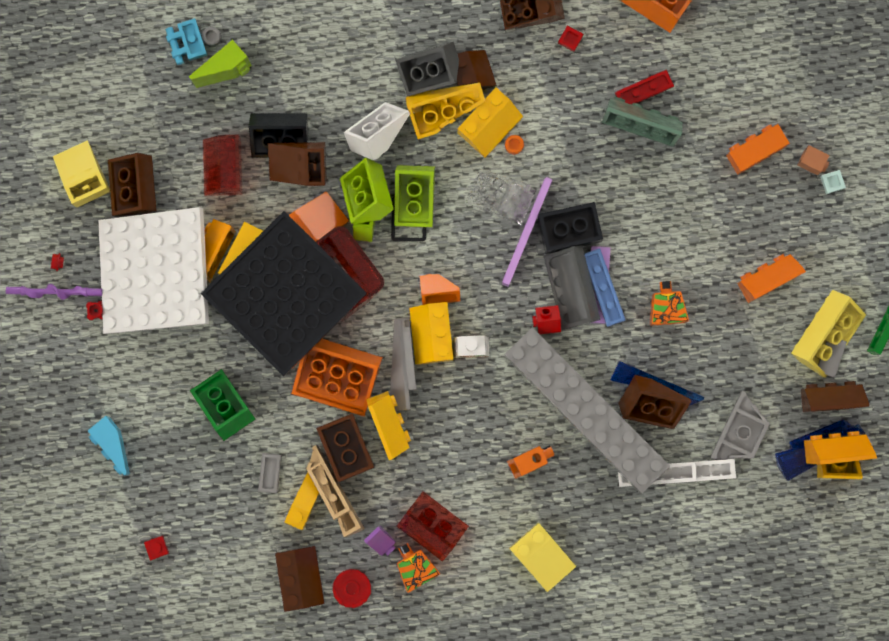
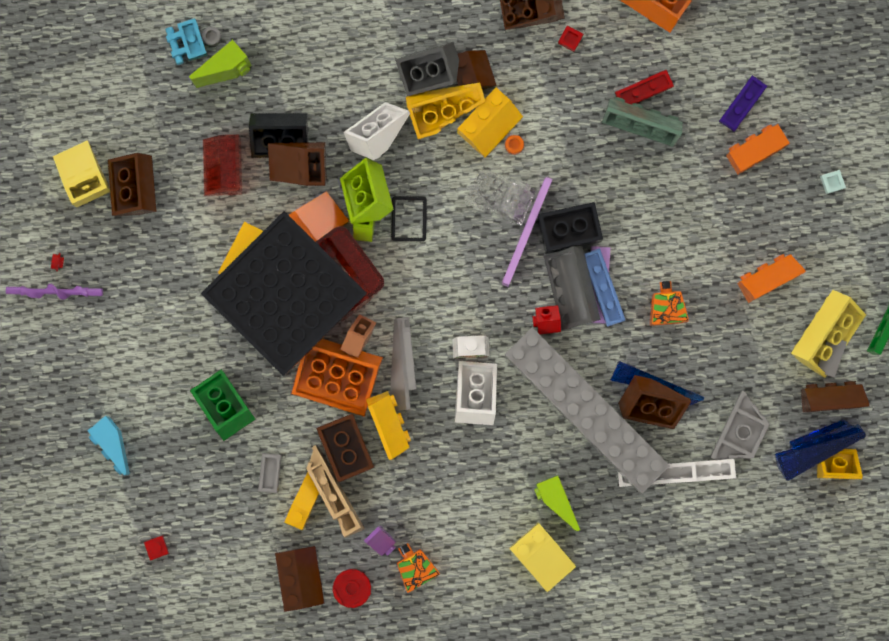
(90, 310): red plate -> none
(153, 271): white plate -> none
(217, 240): light orange slope -> none
(358, 336): none -> nougat brick
(414, 195): lime slope -> none
(431, 333): yellow slope -> none
(432, 526): clear red slope -> none
(438, 289): orange slope -> none
(476, 393): none -> white slope
(524, 463): orange torso -> none
(554, 497): none -> lime slope
(743, 103): none -> dark purple tile
(813, 160): nougat brick -> none
(838, 448): light orange slope -> none

